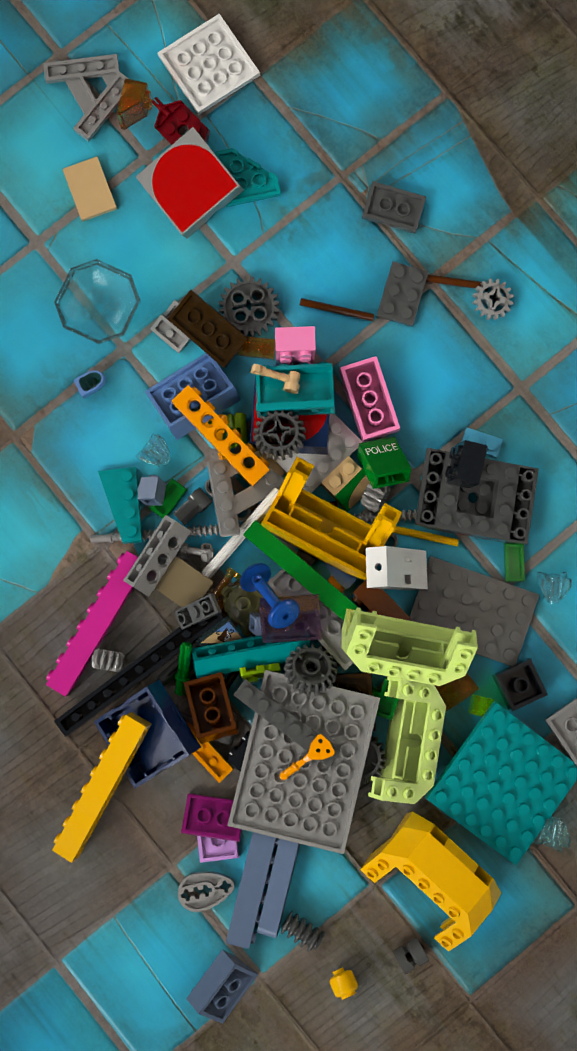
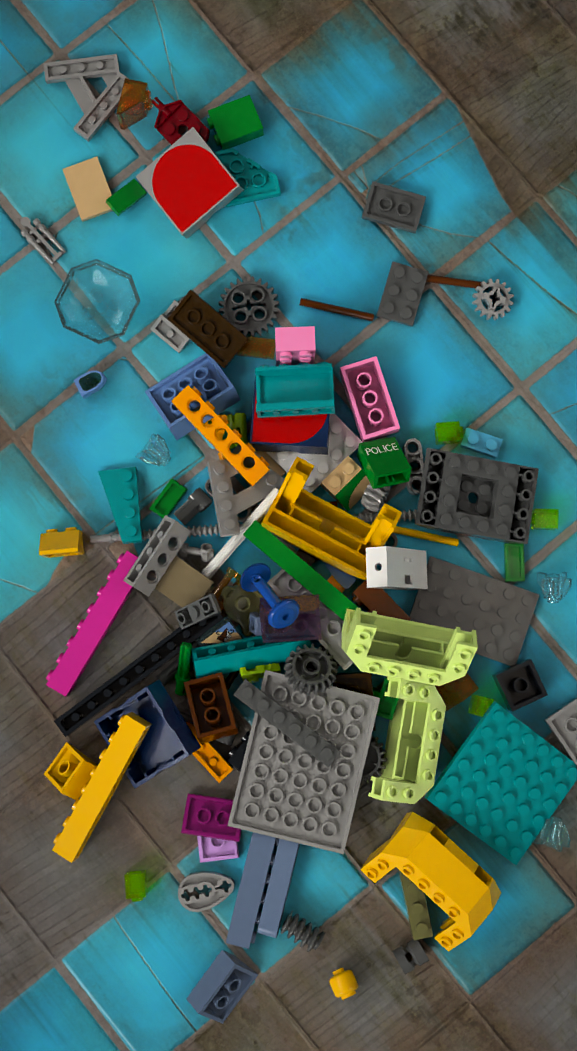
(26, 222): none -> light grey piece
(61, 543): none -> yellow slope
(70, 771): none -> yellow slope
(108, 660): light grey gear -> none
(126, 197): none -> green tile
(136, 885): none -> clear neon green brick
(151, 490): sand blue brick -> none
(208, 64): white plate -> none
(235, 123): none -> green brick
(287, 433): dark grey gear -> none
(290, 381): tan brick -> none
(311, 755): light orange piece -> none
(416, 457): none -> light grey beam
(416, 909): none -> olive brick
(448, 433): none -> clear neon green brick
(466, 464): black brick -> none
(544, 519): none -> clear neon green brick

